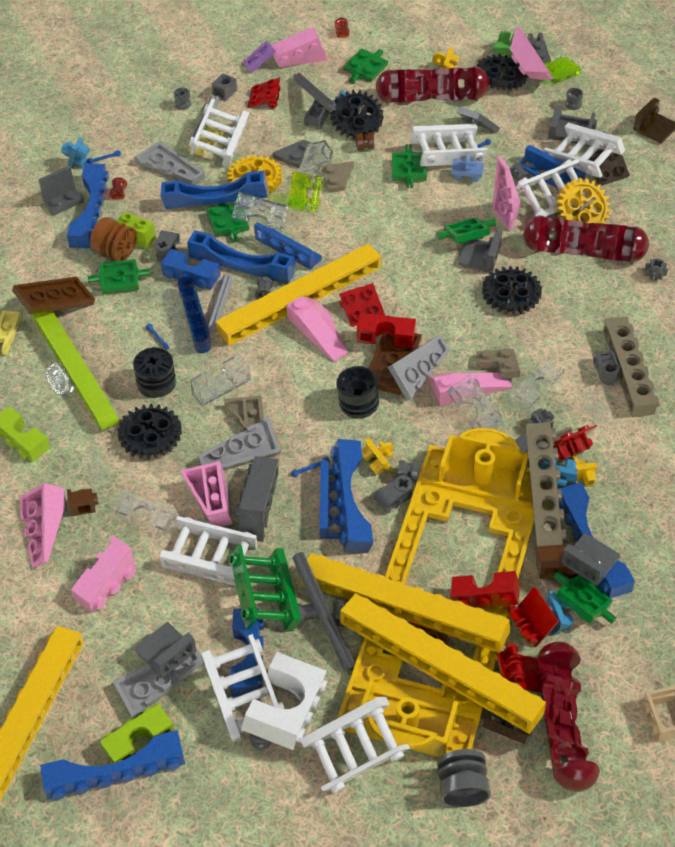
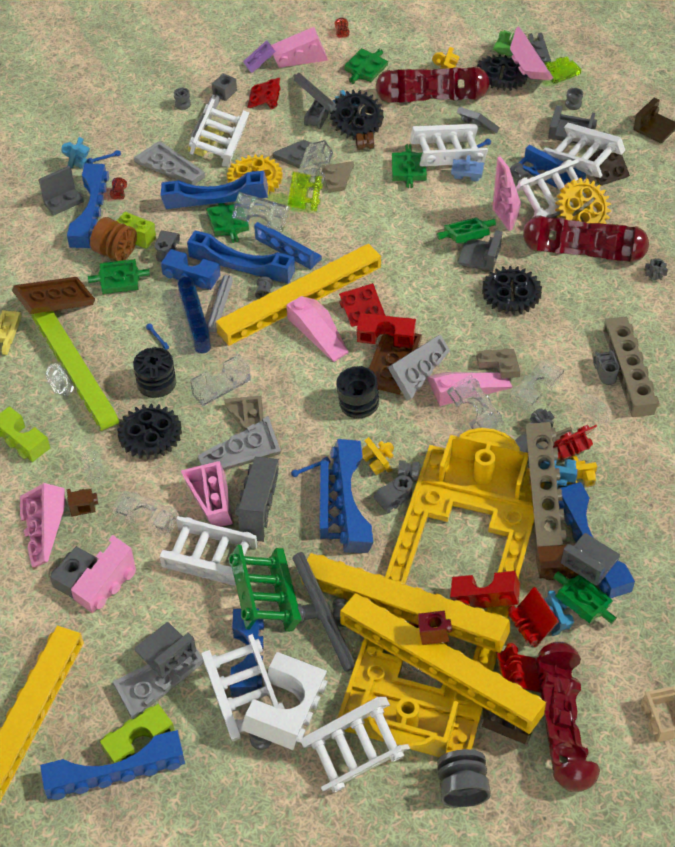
(76, 560): none -> dark grey brick
(433, 635): none -> dark red brick

